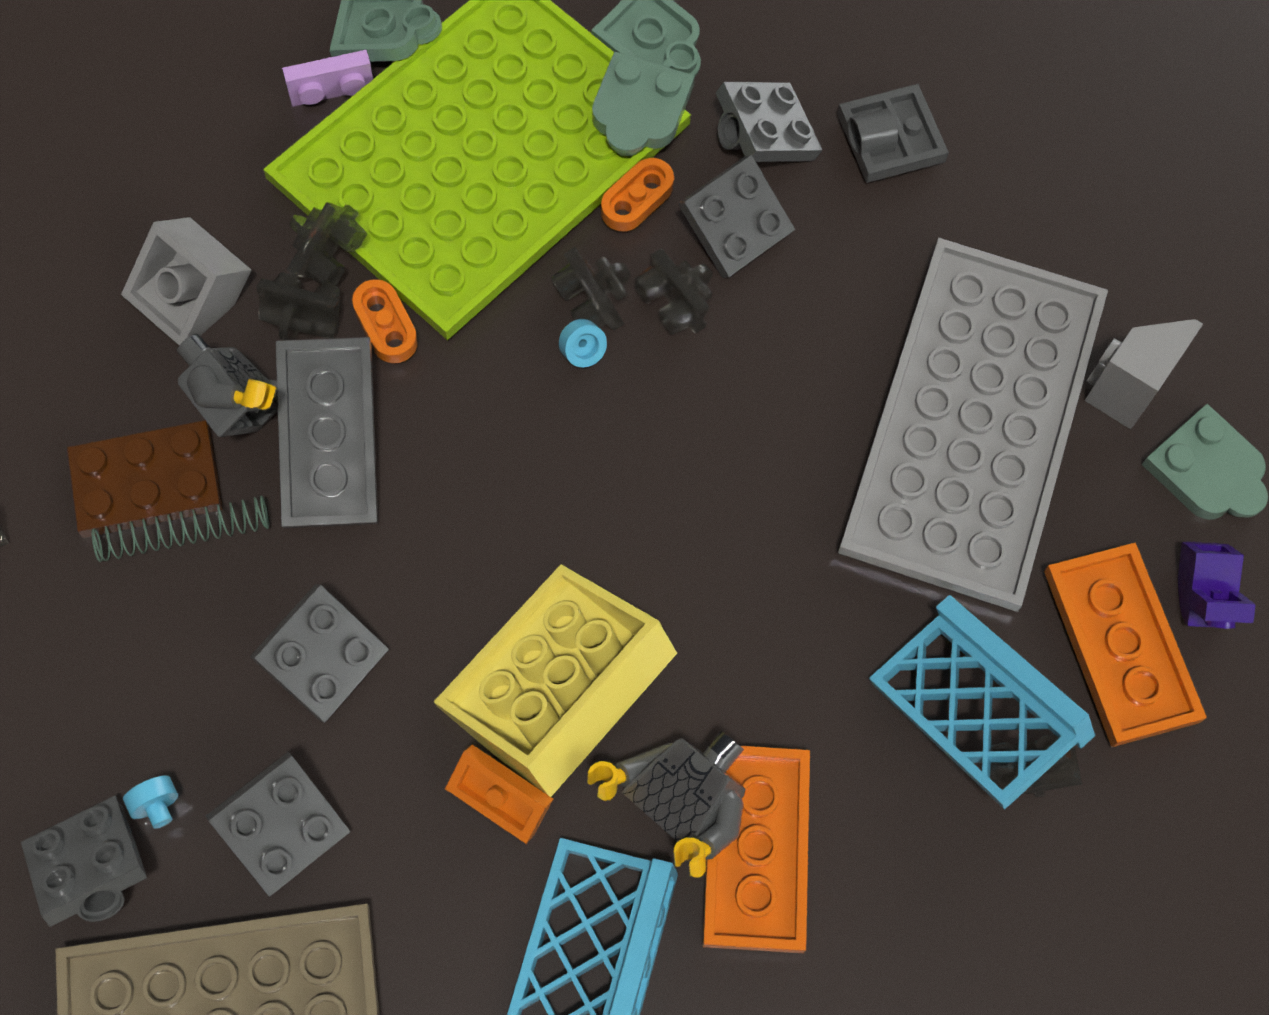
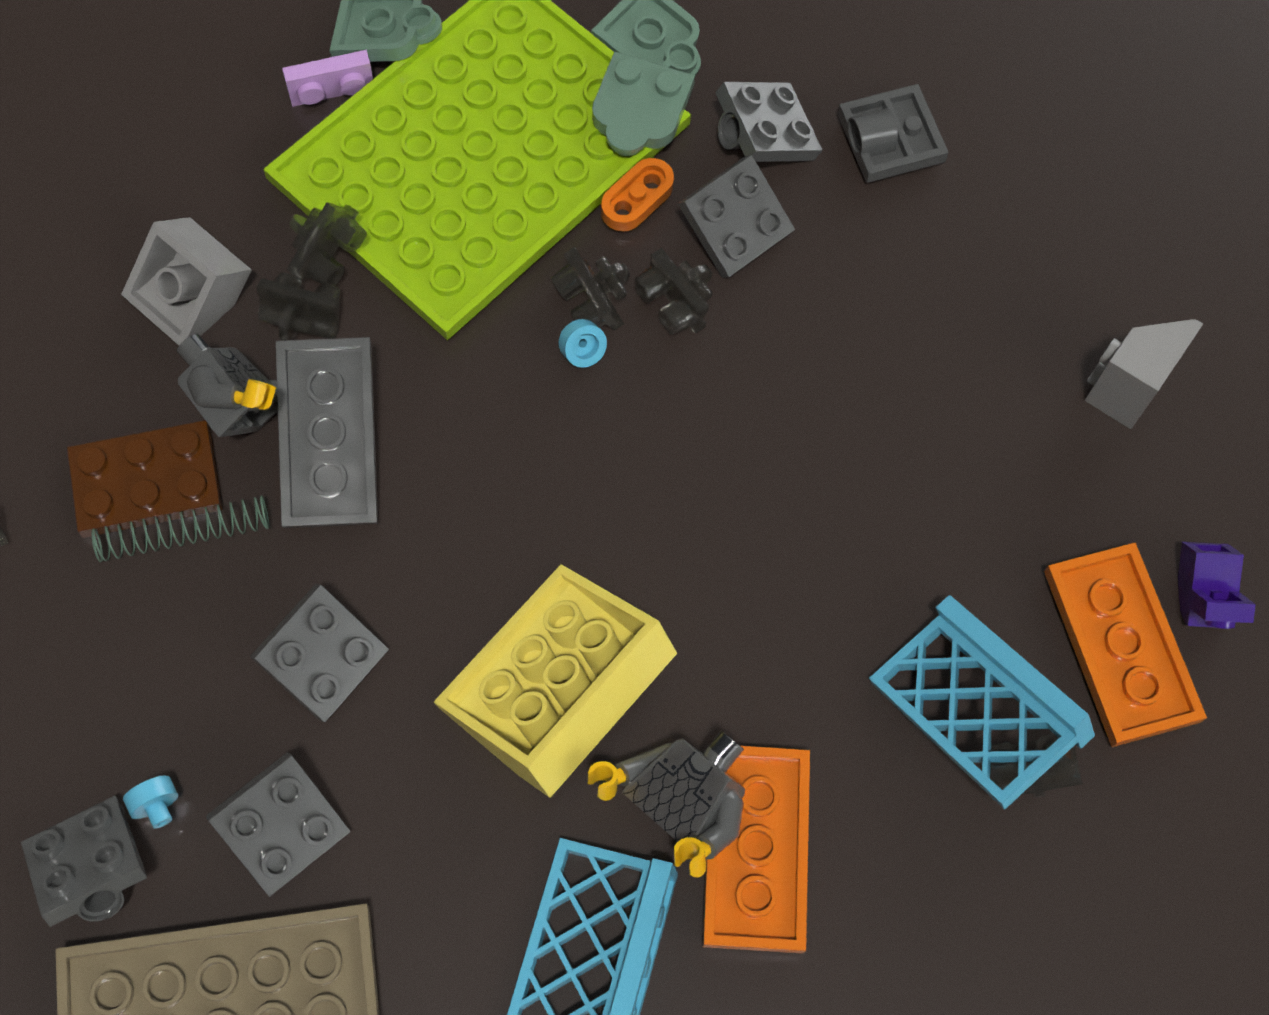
(386, 324): orange plate -> none
(499, 793): orange plate -> none
(975, 425): light grey plate -> none
(1211, 468): sand green plate -> none

